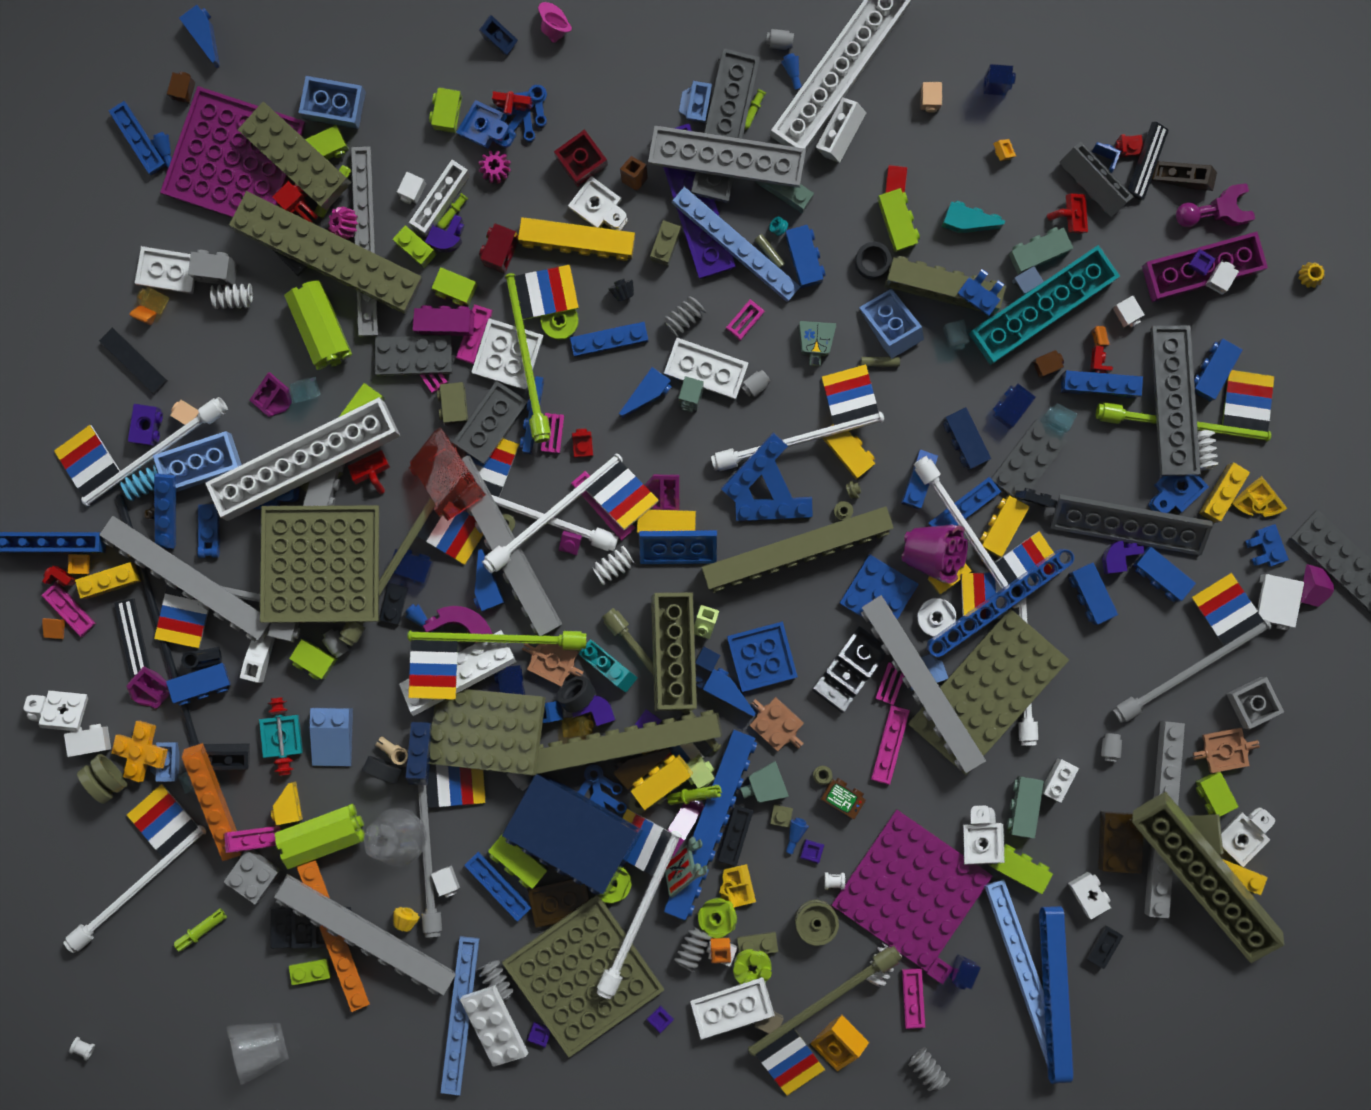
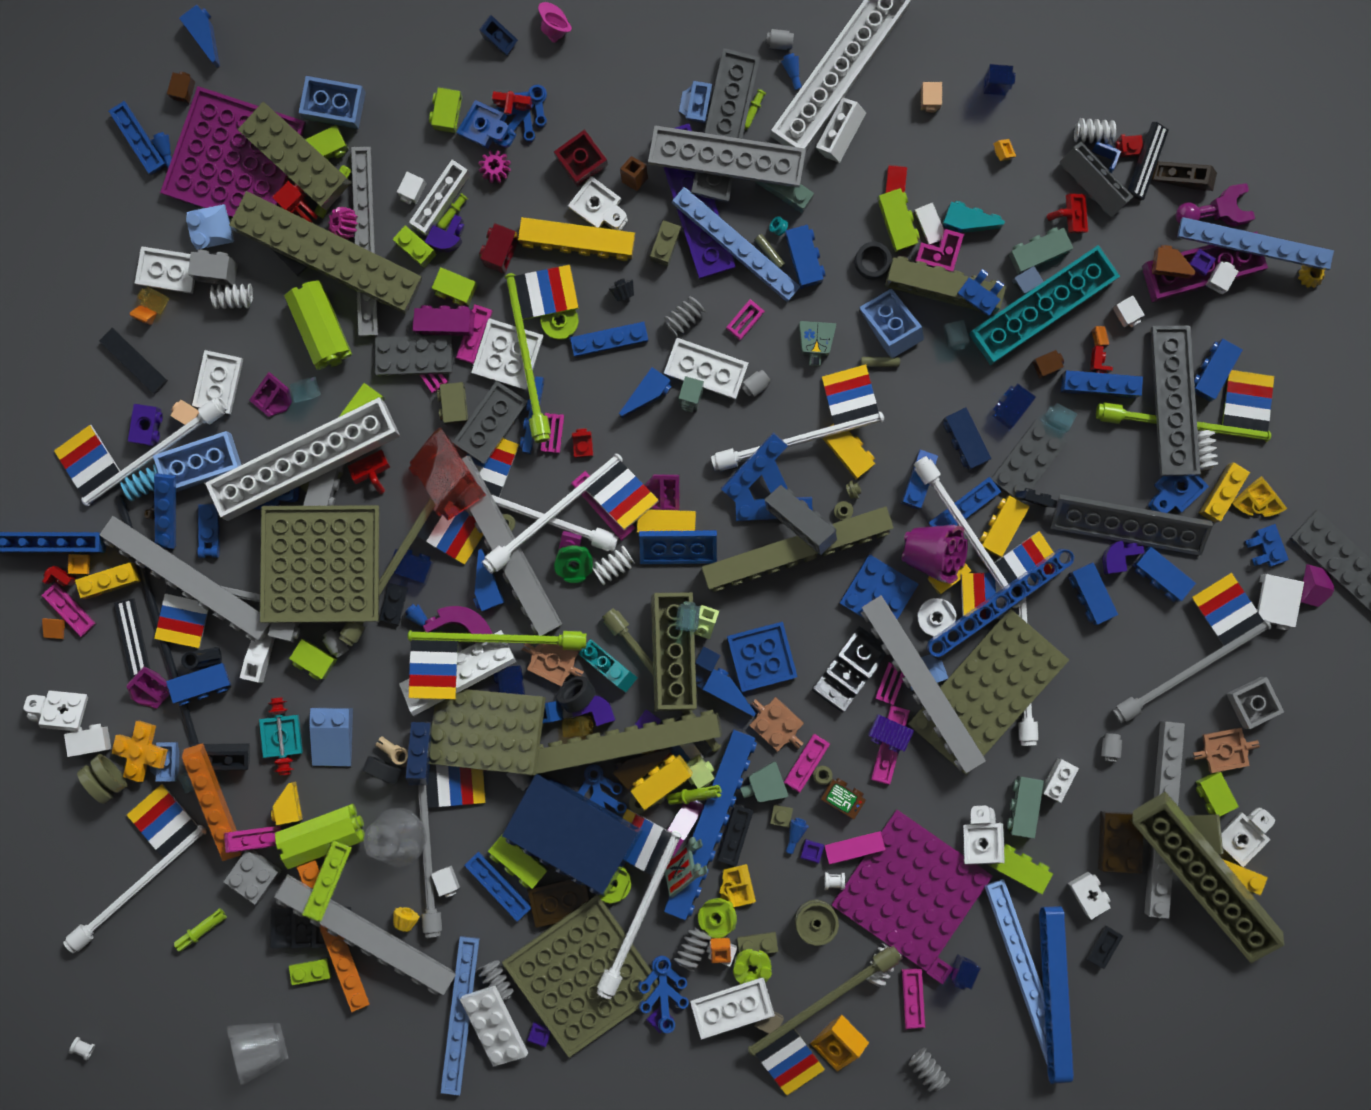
(209, 227): none -> light blue slope
(217, 378): none -> white plate
(326, 881): none -> lime tile
(577, 554): none -> green plate
(663, 991): none -> blue plant
(688, 617): none -> clear light blue brick
(801, 519): none -> dark grey brick
(806, 763): none -> dark pink tile
(855, 847): none -> dark pink tile
(890, 733): none -> dark purple brick
(930, 223): none -> white tile
(945, 254): none -> dark pink brick
(1095, 130): none -> white piece
(1171, 263): none -> dark orange slope
(1255, 244): none -> medium blue plate

